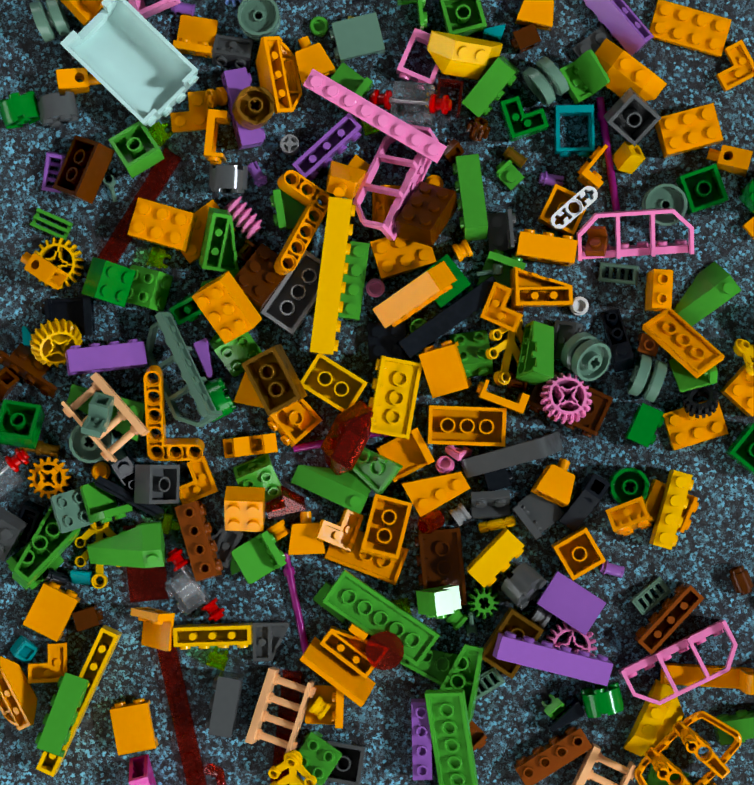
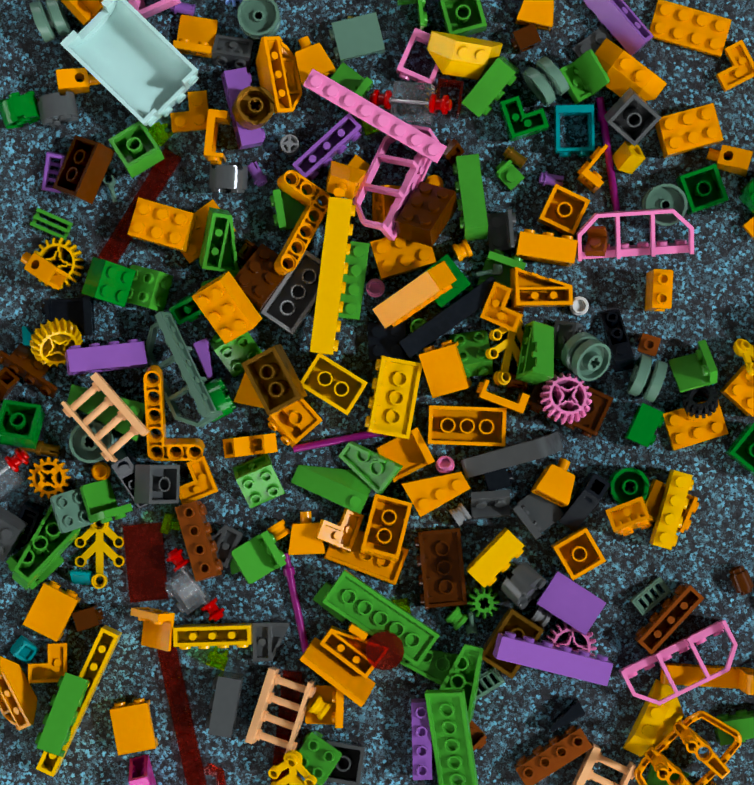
(51, 575): black pin -> none
(99, 415): sand green brick -> none
(128, 497): black axle -> none
(131, 548): bright green wedge -> none
(156, 258): clear neon green tile -> none
(216, 97): light orange wheel -> none
(243, 217): bright pink piece -> none
(244, 509): light orange brick -> none
(289, 504): clear red slope -> none
(319, 26): bright green tile -> none
(347, 438): clear red wedge -> none
(430, 522): clear red brick -> none
(438, 601): brick -> none
(458, 453): bright pink tile -> none
(478, 129): reddish brown gear -> none
(494, 33): teal slope -> none
(496, 524): yellow axle -> none
(555, 708): bright green tile -> none
(581, 194): white beam -> none
(601, 277): sand green slope -> none
(602, 700): green brick -> none
(611, 569): medium lavender pin -> none
(683, 342): light orange tile -> none
(707, 293): bright green wedge -> none

